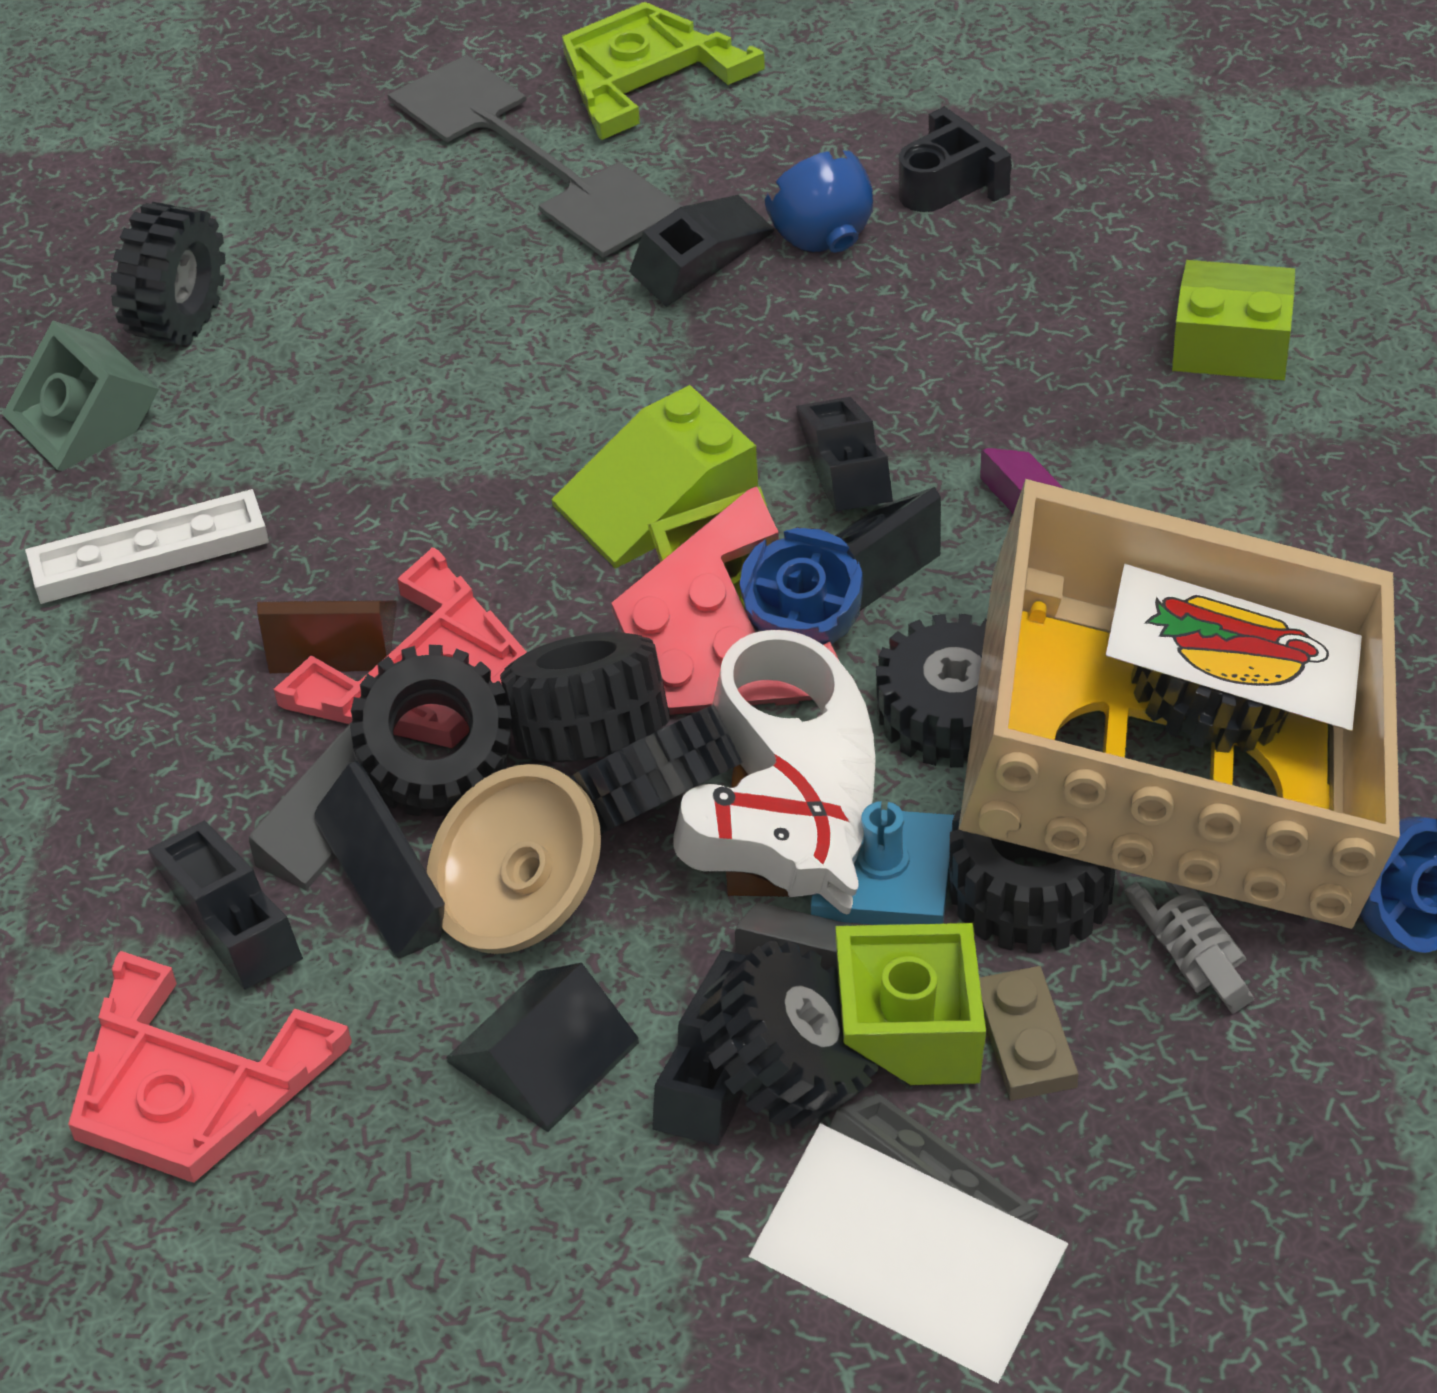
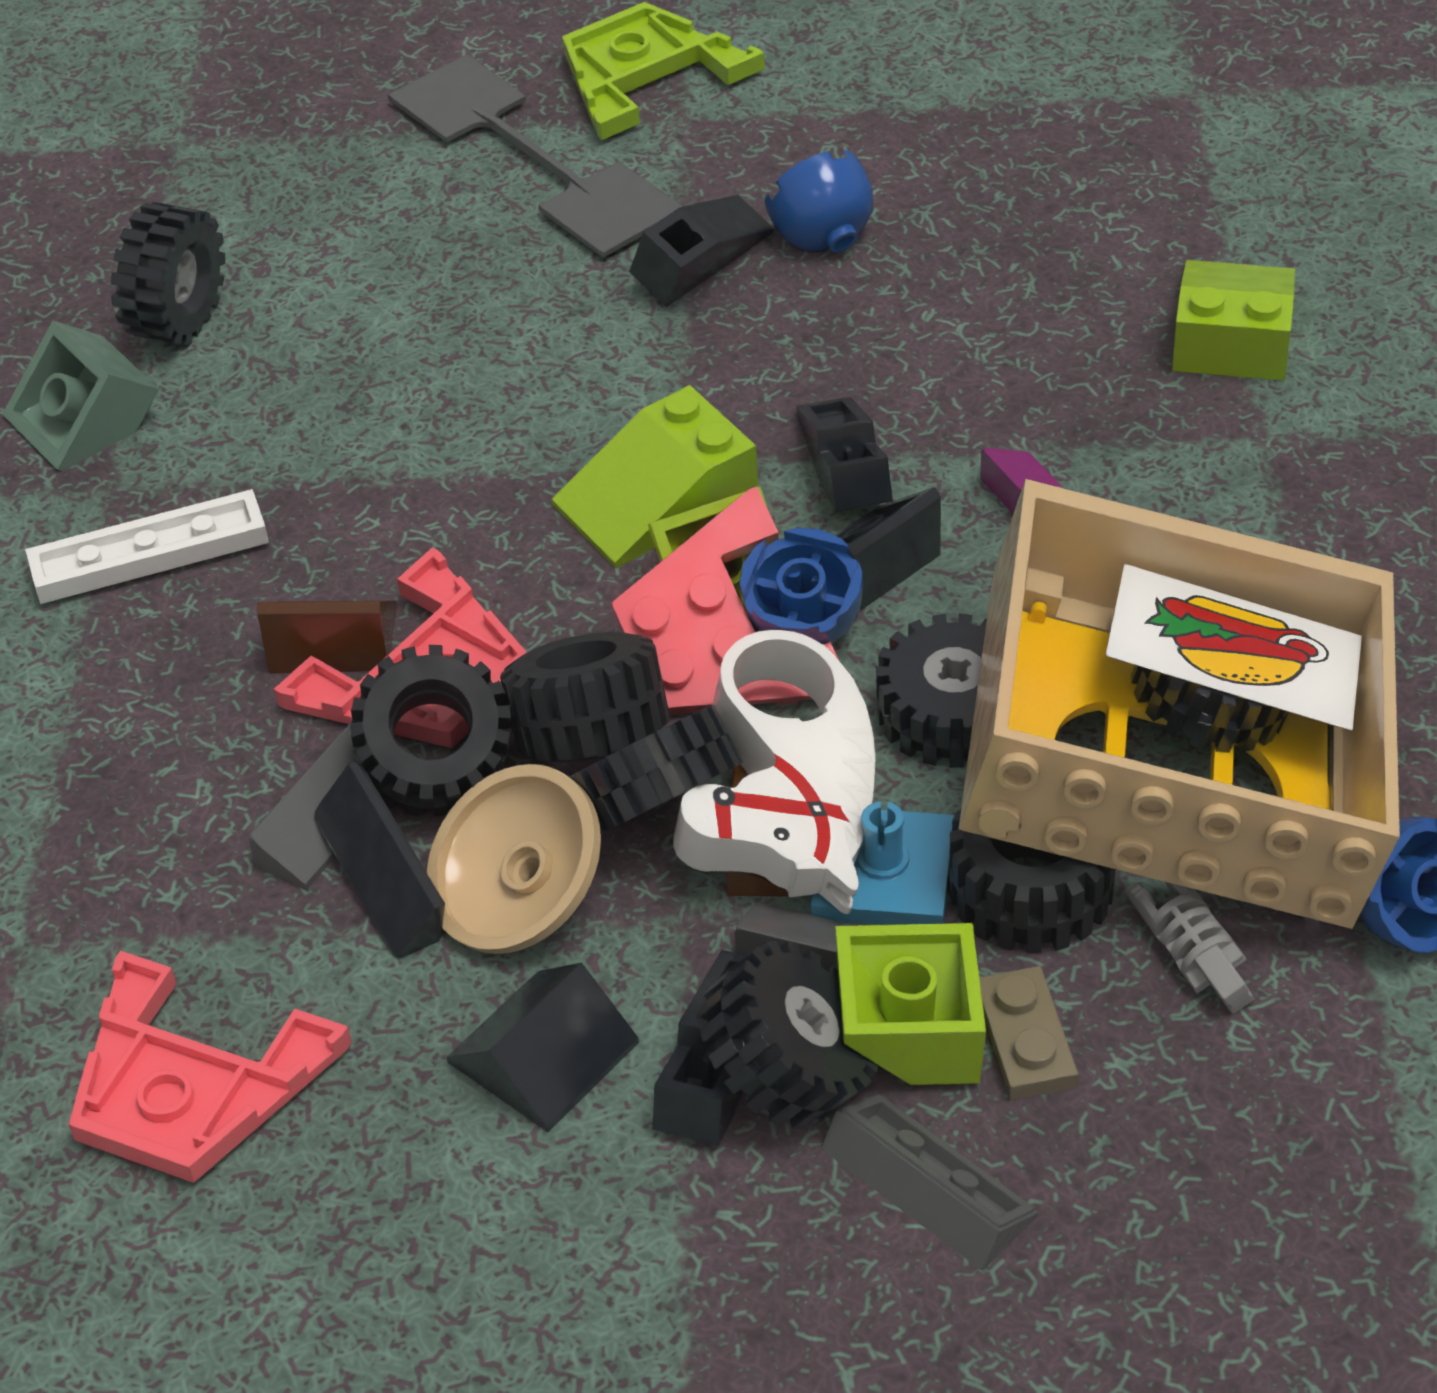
(226, 904): black slope -> none
(909, 1252): white sticker -> none
(951, 165): black pin -> none

